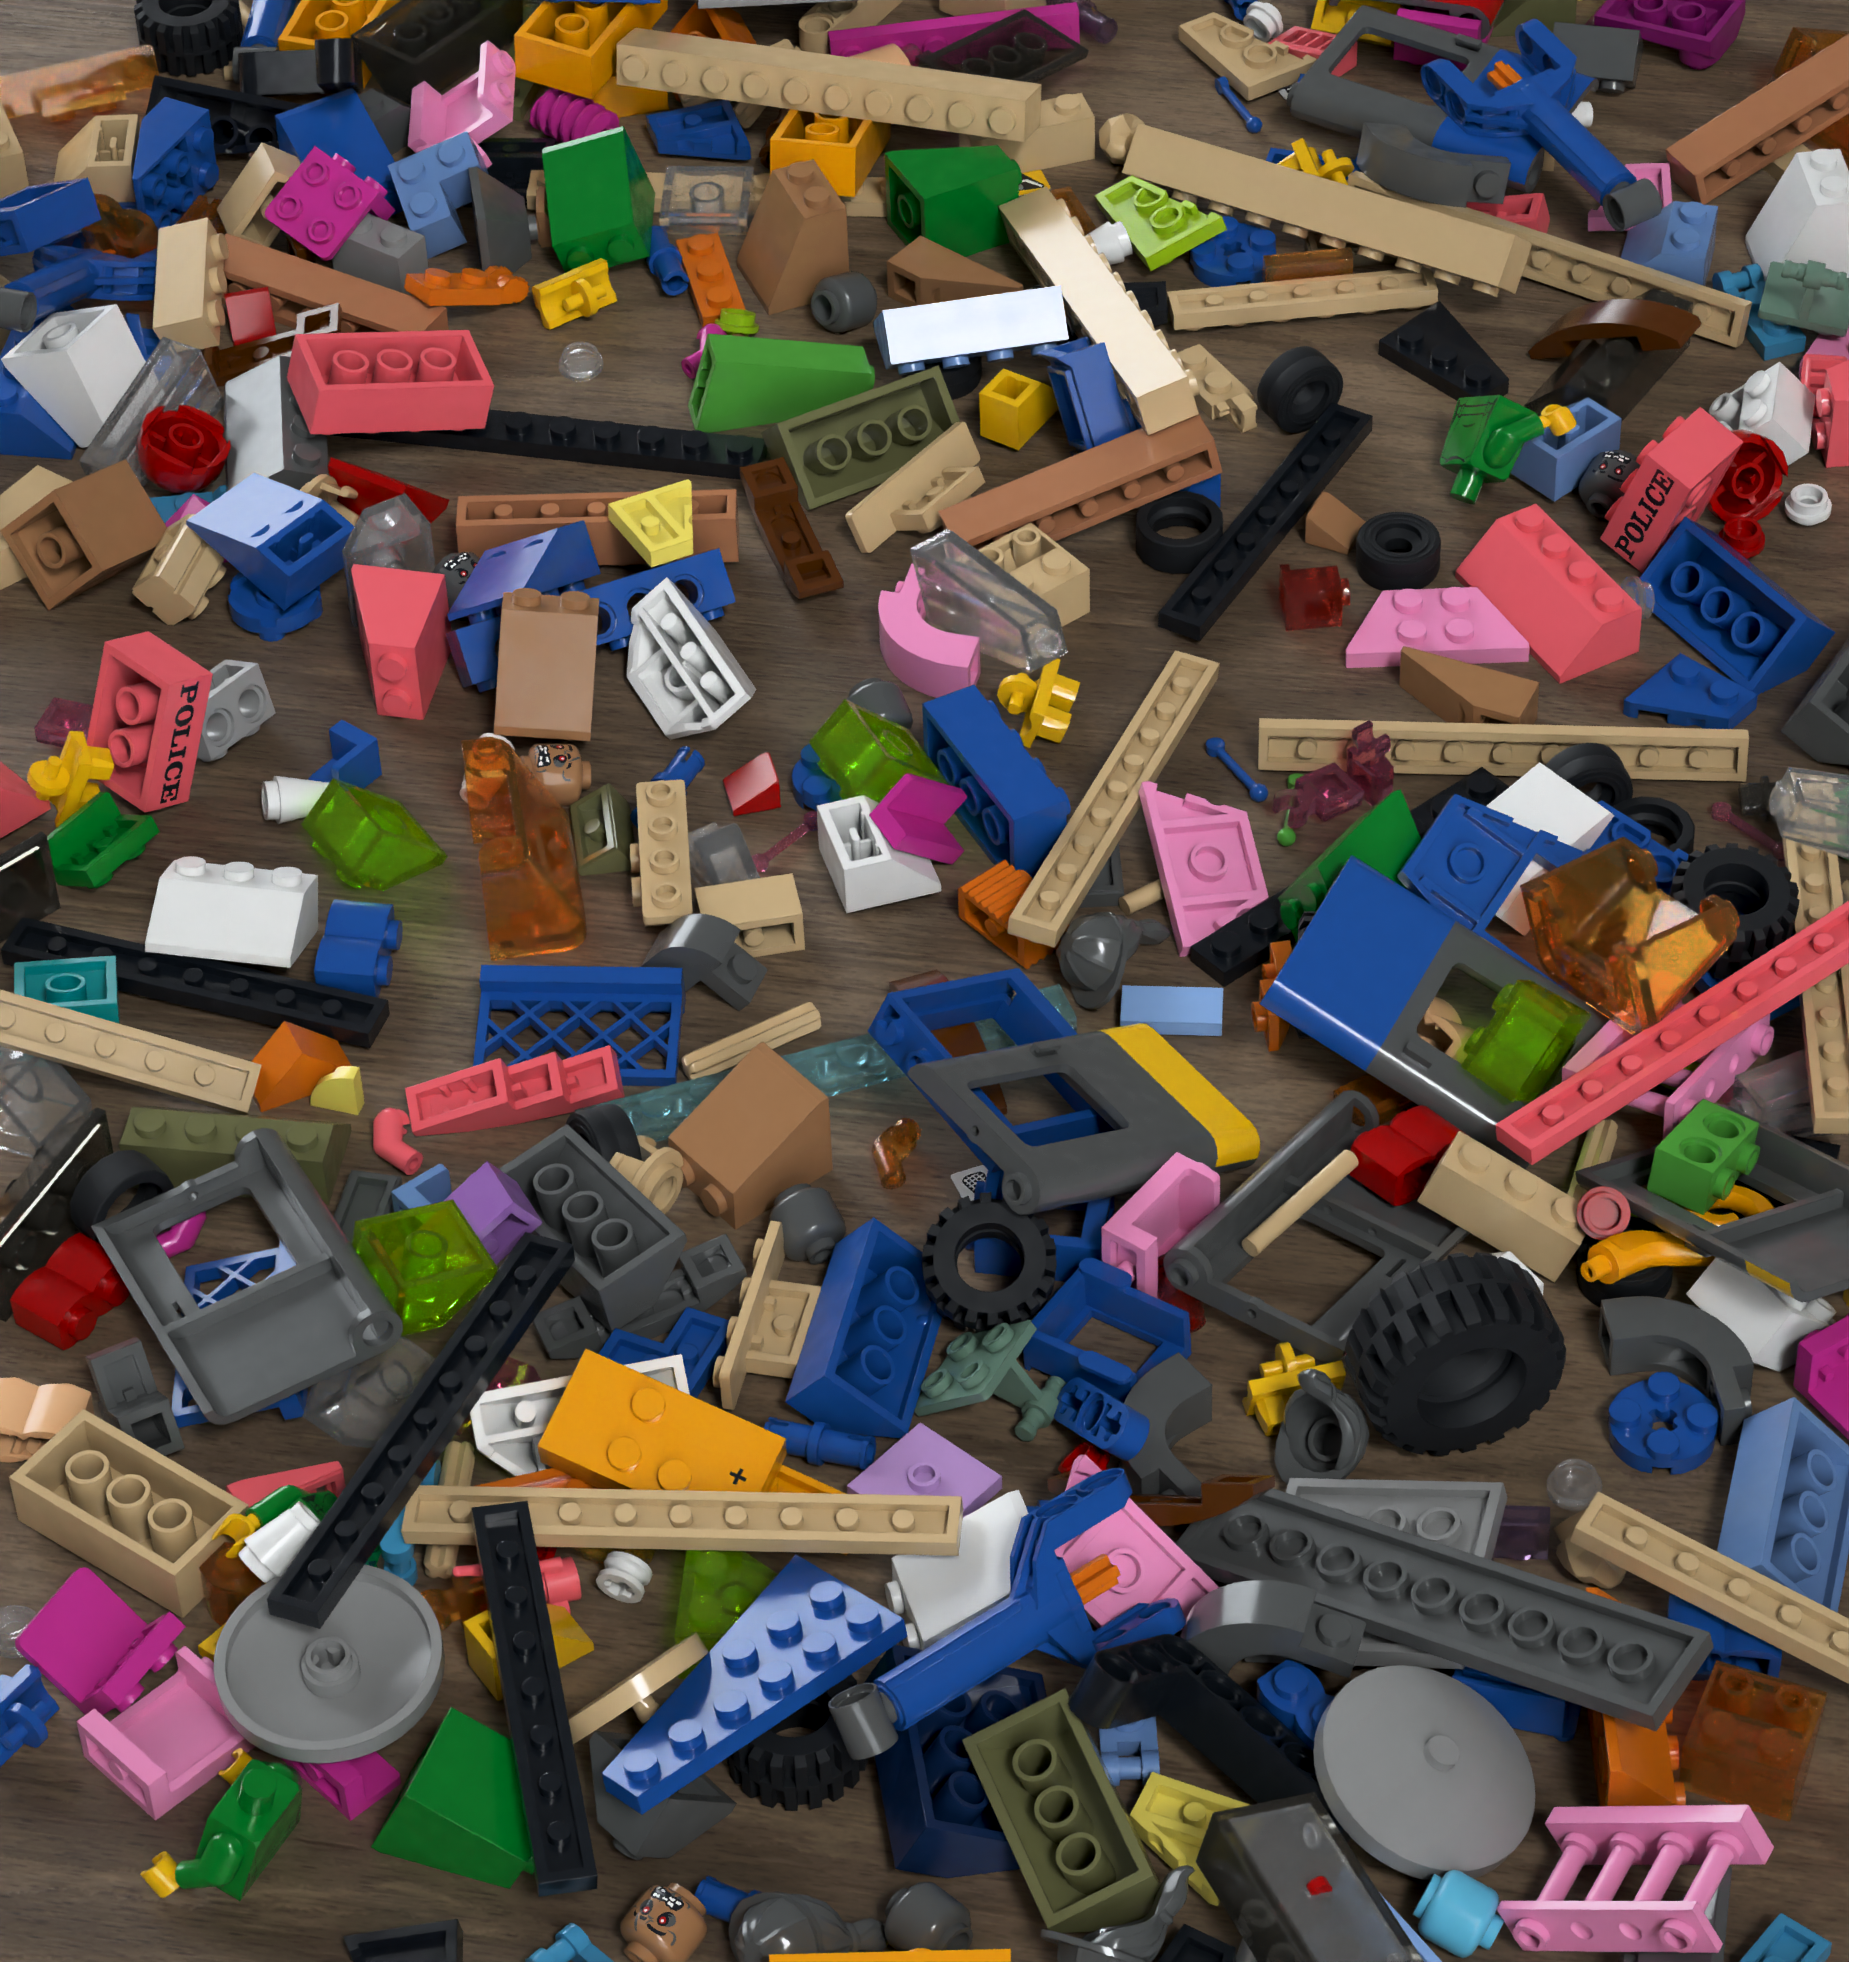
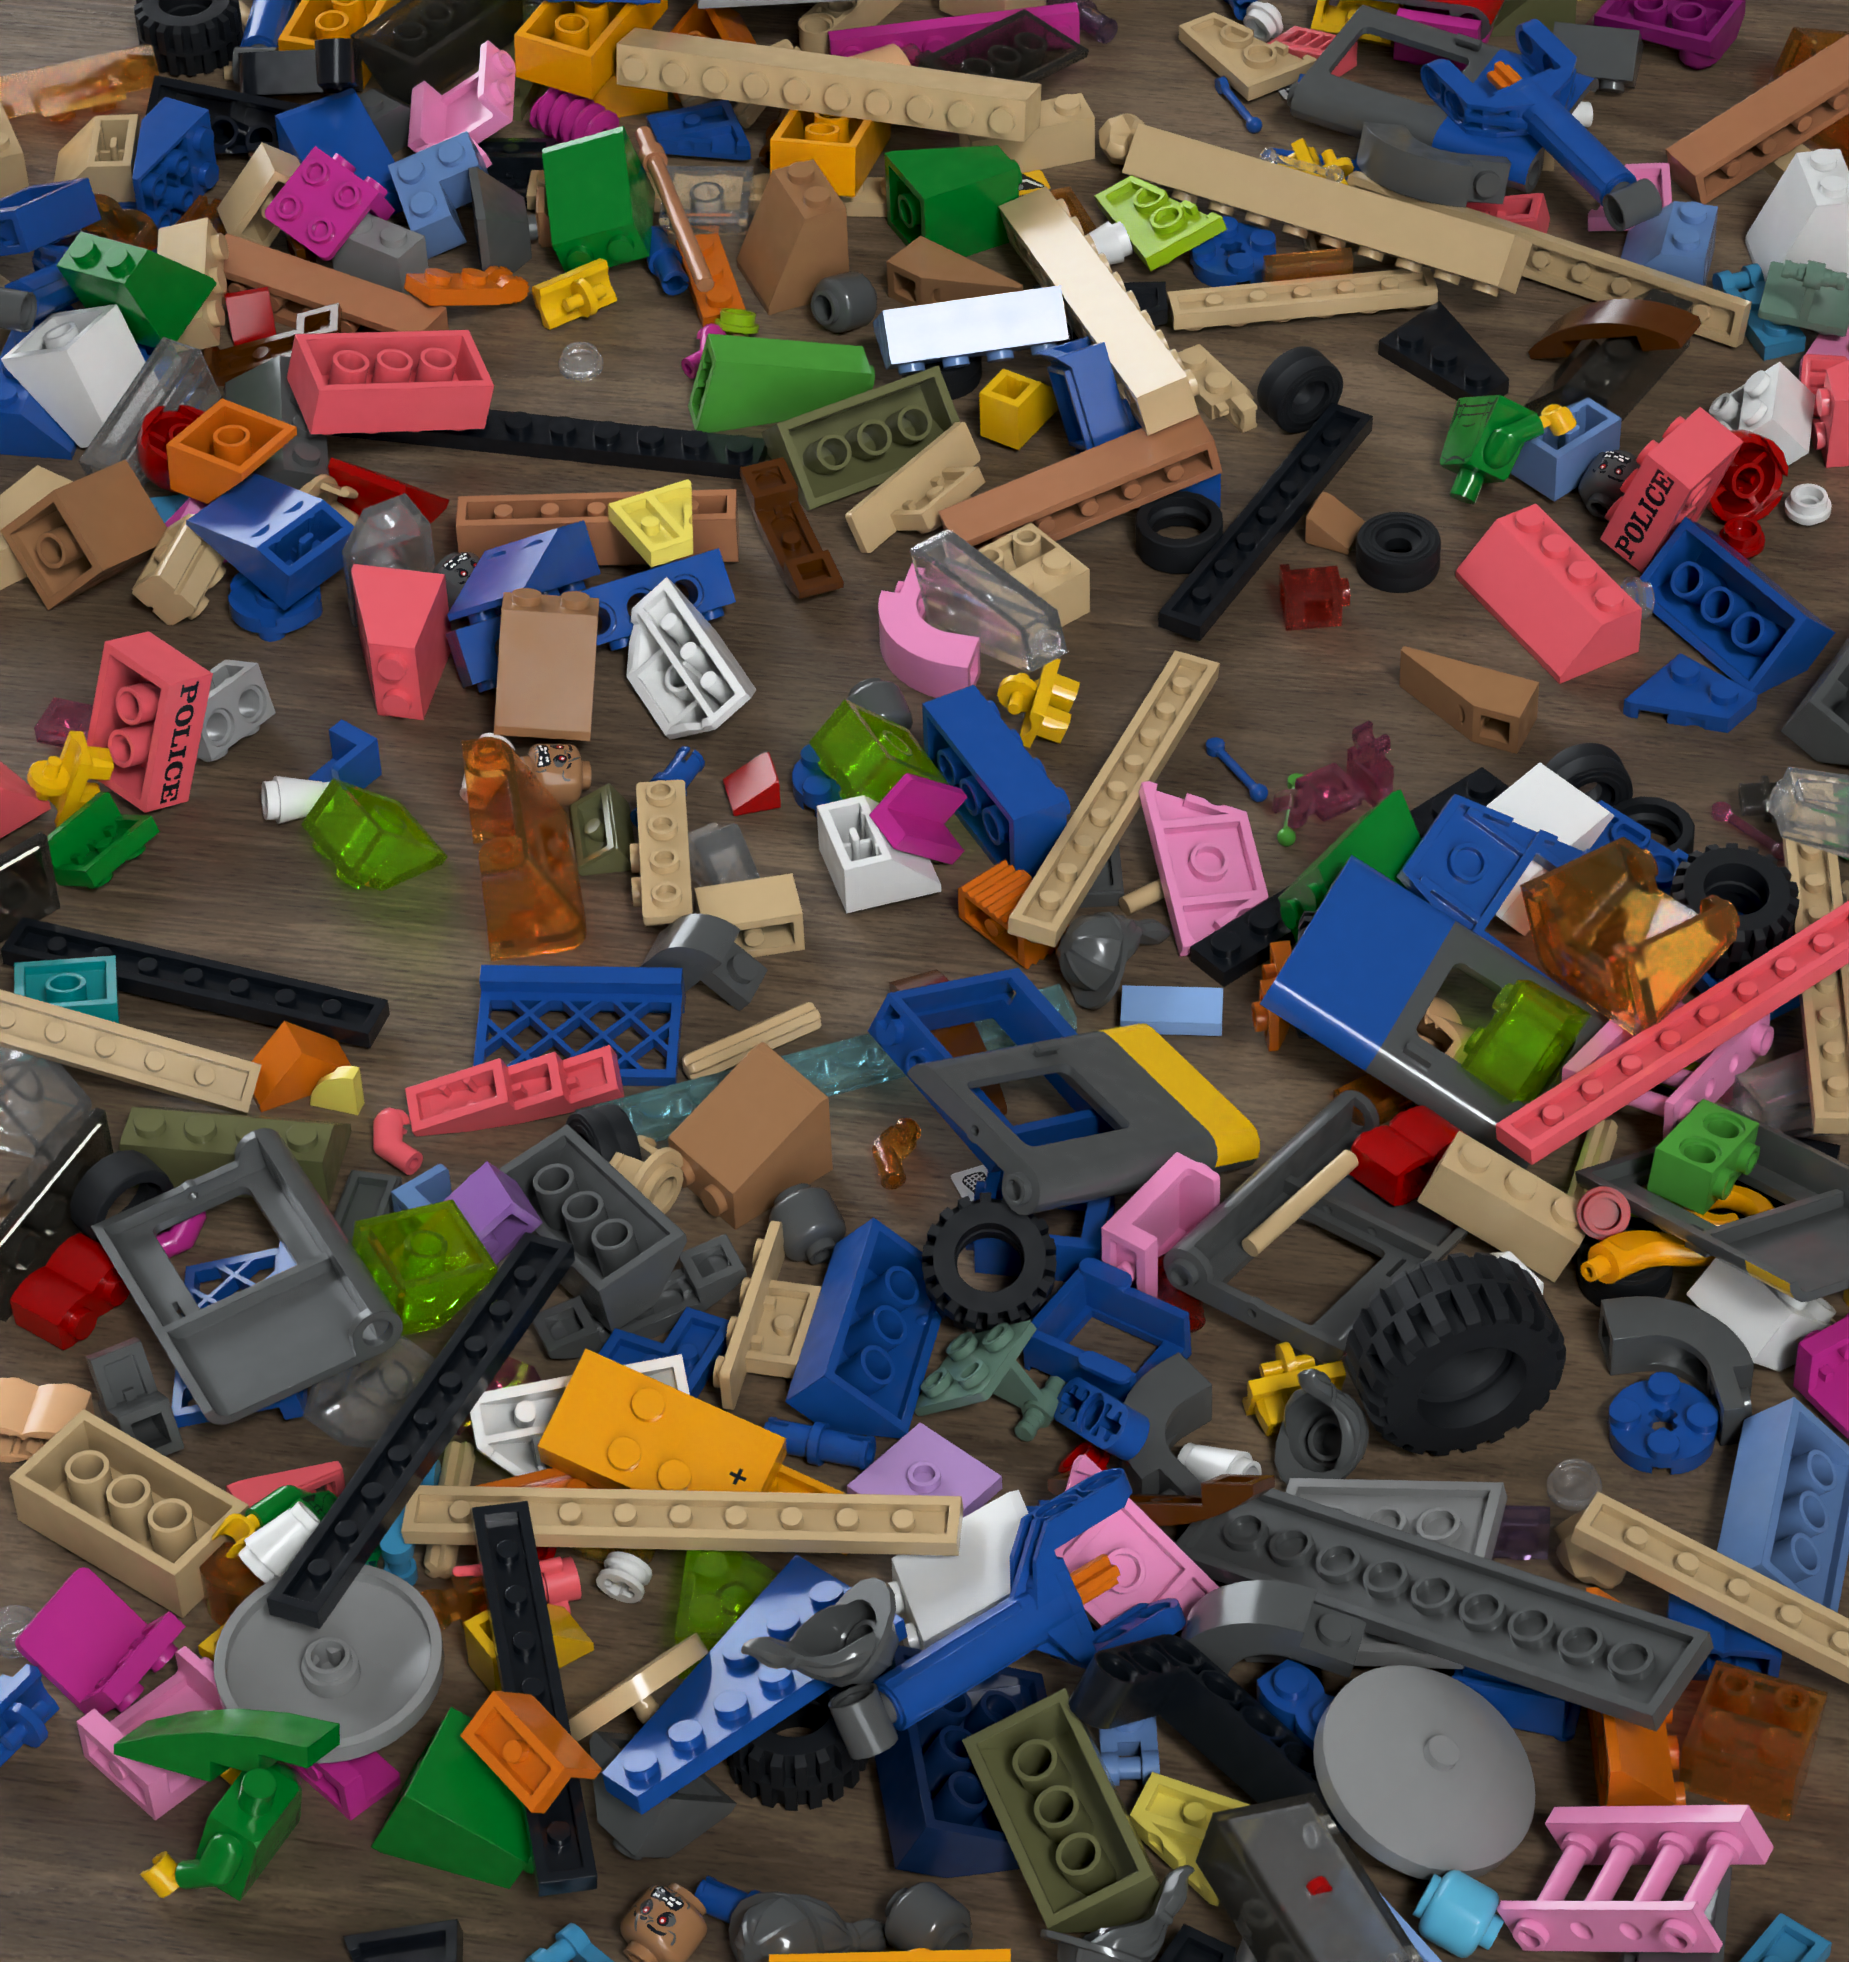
(150, 290): none -> green slope
(214, 1740): none -> green slope
(223, 449): none -> orange slope
(233, 912): white slope -> none
(358, 947): blue brick -> none
(527, 1748): none -> orange panel
(654, 162): none -> nougat bar
(762, 860): clear pink hinge -> none
(841, 1642): none -> dark grey piece
(1210, 1462): none -> white cone
(1332, 173): none -> clear hinge
(1438, 621): bright pink wing -> none
(1506, 748): tan plate -> none

